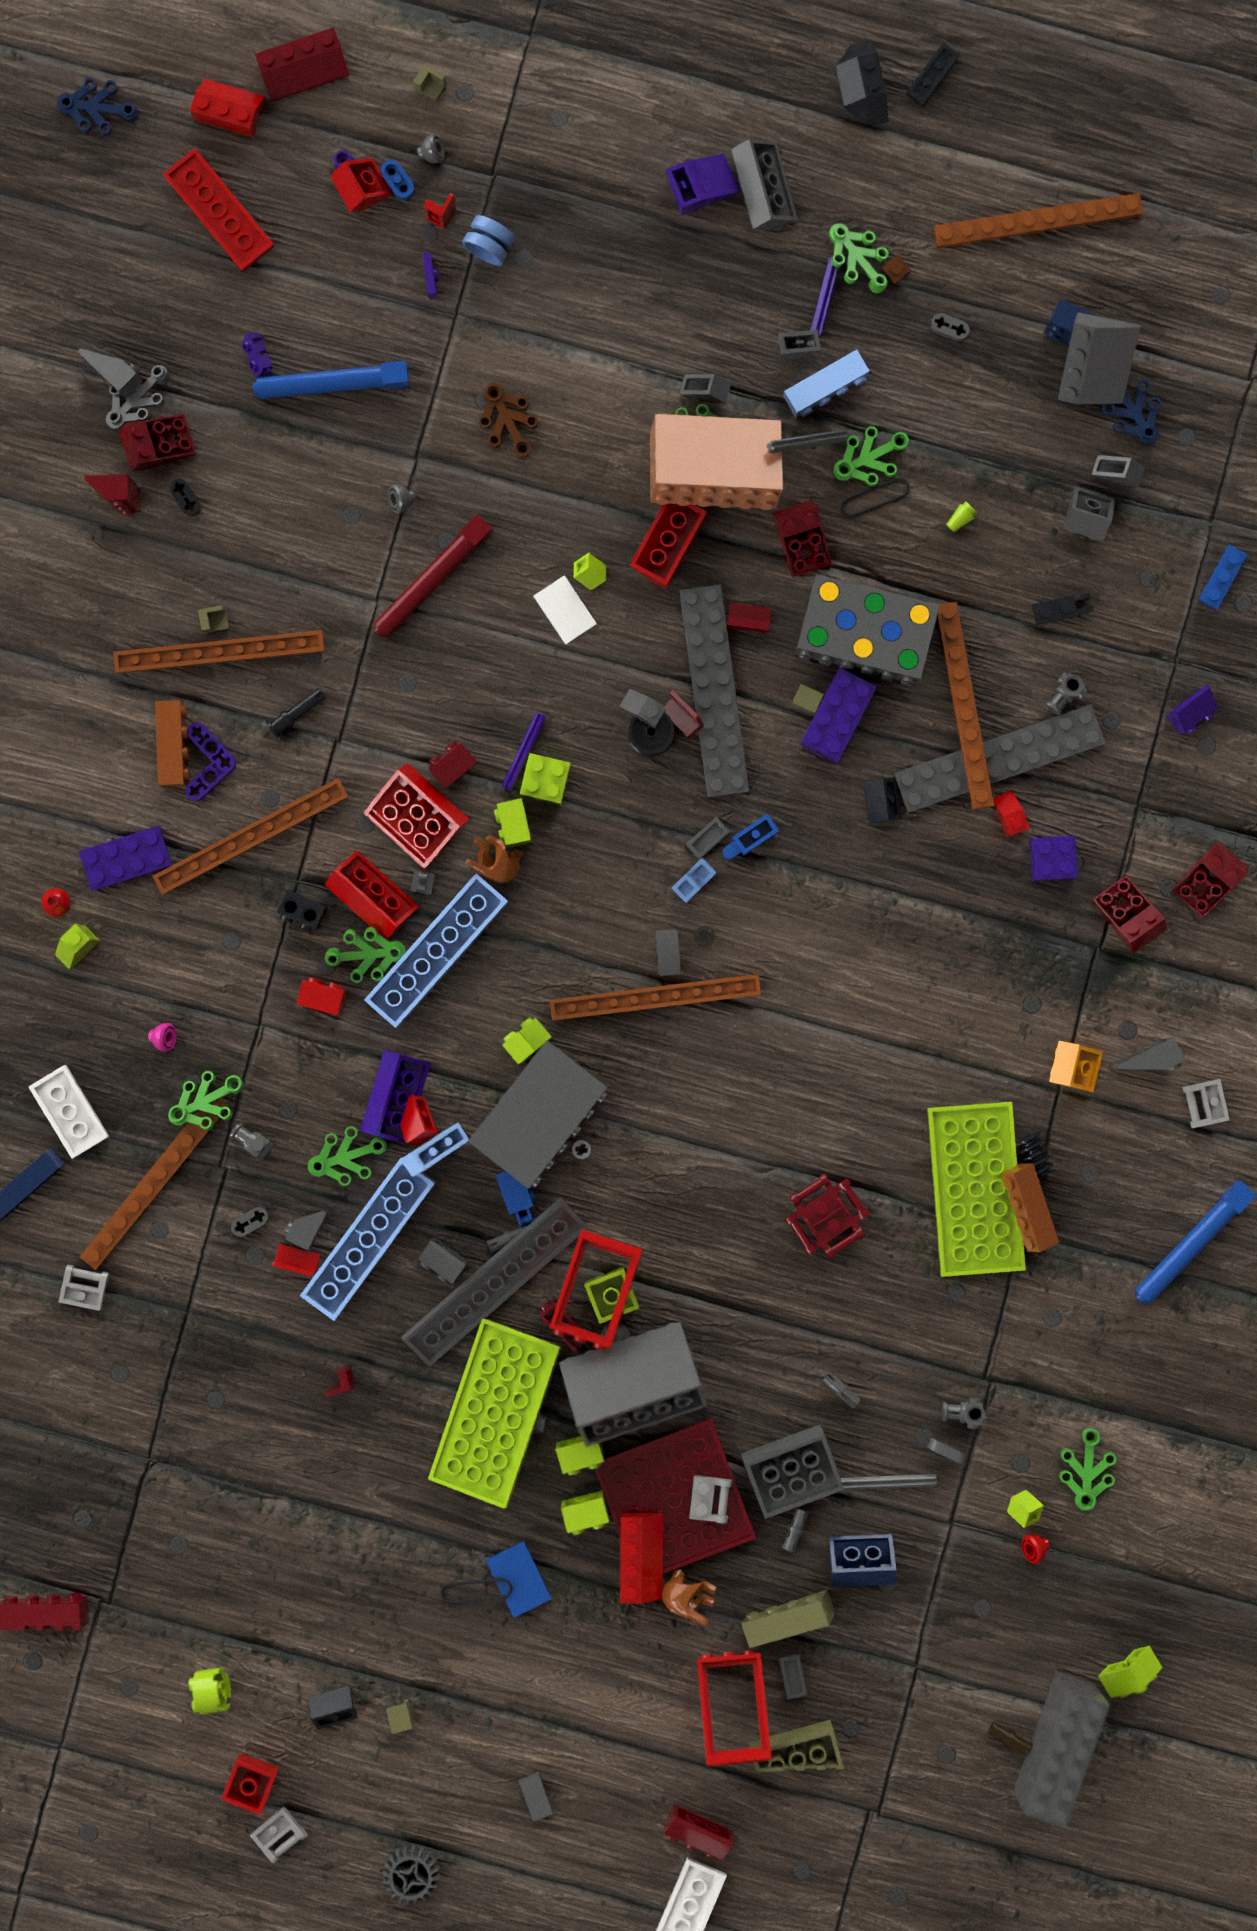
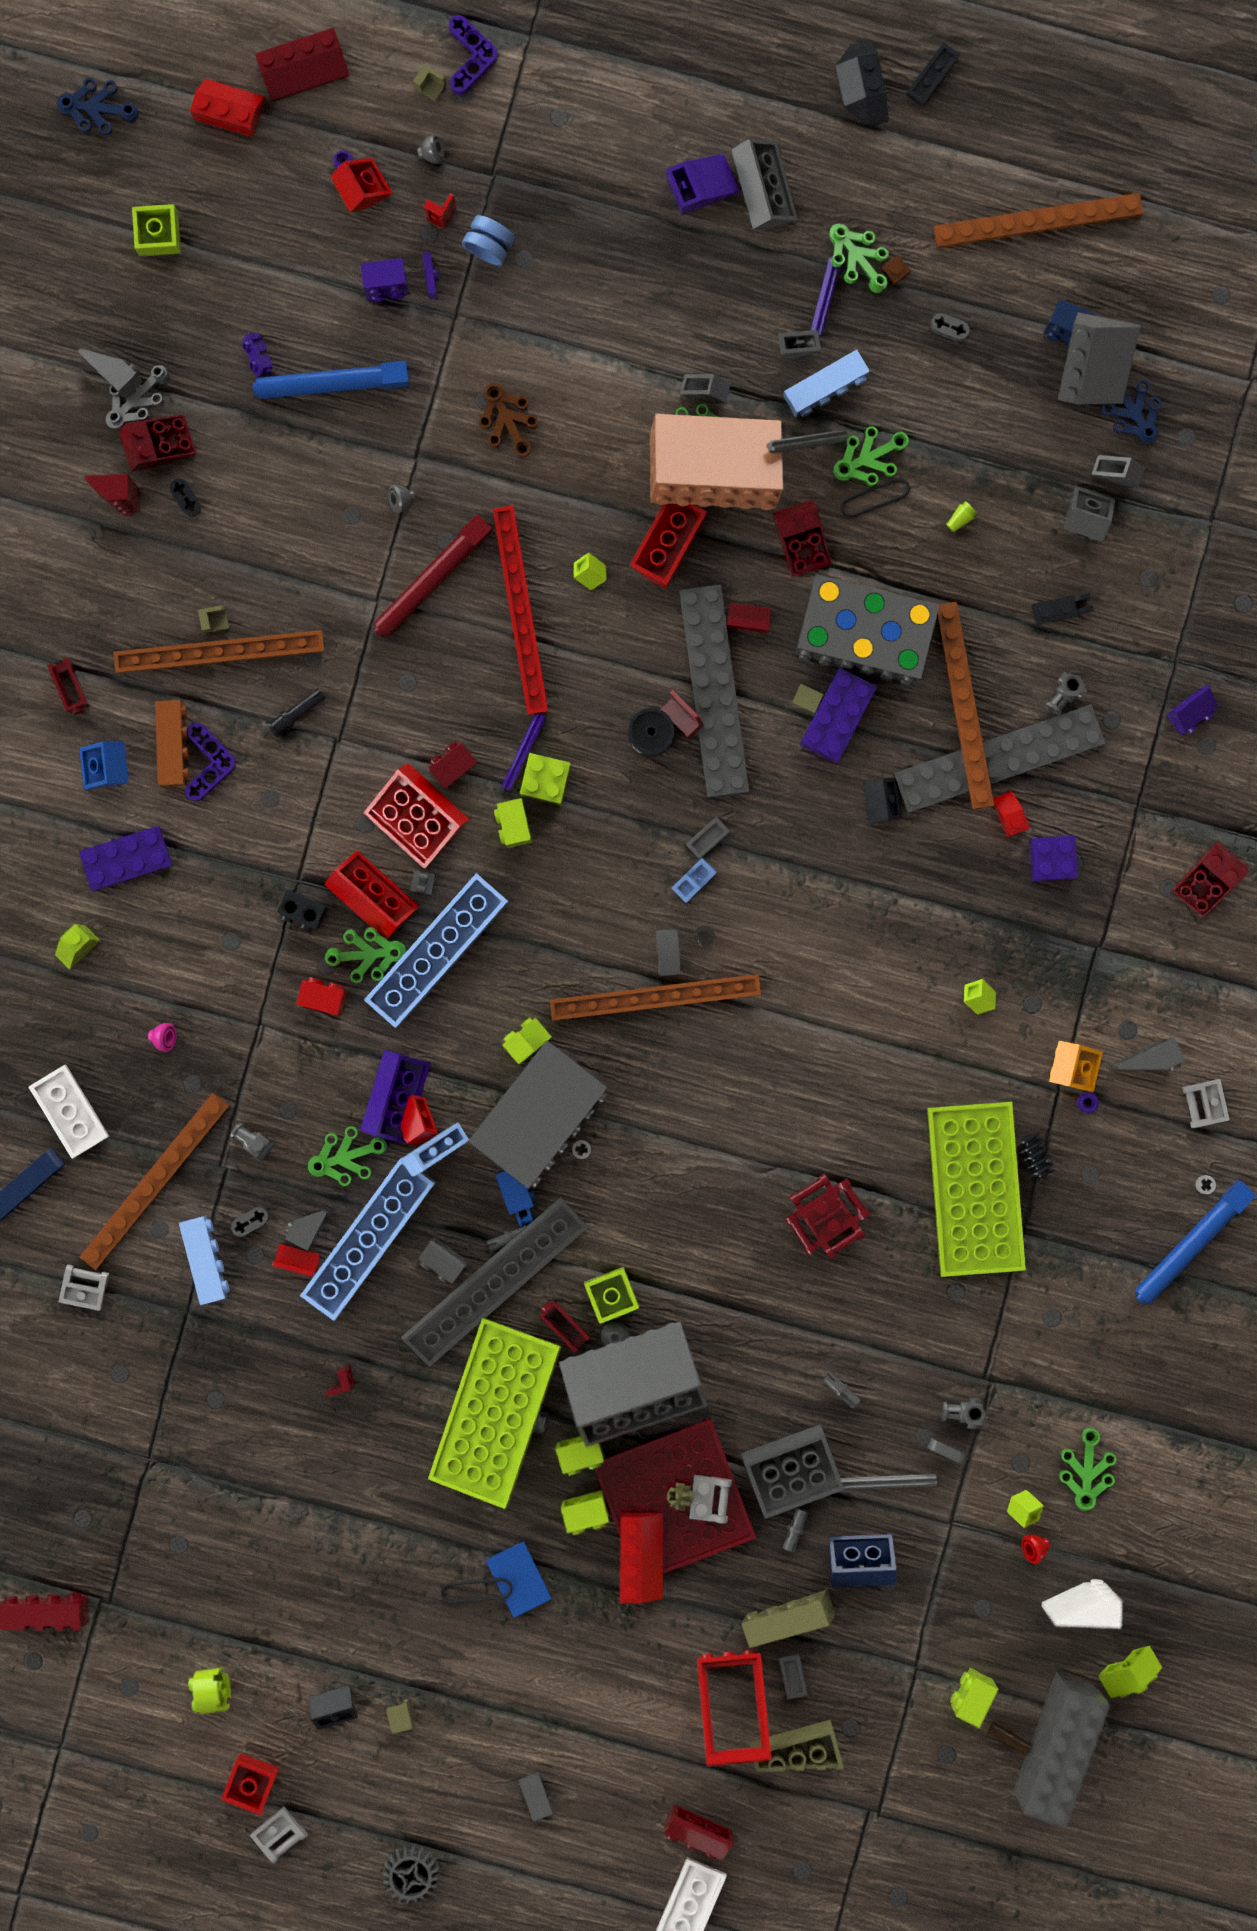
(55, 671): none -> dark red window
(55, 902): red brick -> none
(104, 765): none -> blue slope
(156, 230): none -> lime brick
(203, 1101): bright green plant -> none
(203, 1259): none -> light blue brick
(218, 210): red plate -> none
(250, 836): dark orange plate -> none
(384, 279): none -> dark purple brick
(398, 180): blue plate -> none
(478, 58): none -> dark purple beam
(505, 865): dark orange piece -> none
(520, 610): none -> red plate
(565, 609): white sticker -> none
(610, 1245): red door -> none
(643, 708): dark grey slope -> none
(679, 1597): dark orange piece -> none
(680, 1496): none -> olive gear
(751, 837): blue brick -> none
(973, 1697): none -> lime brick
(979, 996): none -> lime panel
(1030, 1207): dark orange brick -> none
(1085, 1605): none -> white slope
(1094, 1102): none -> dark purple plate
(1130, 914): dark red slope -> none
(1212, 1184): none -> light grey bush
(1222, 577): blue plate -> none

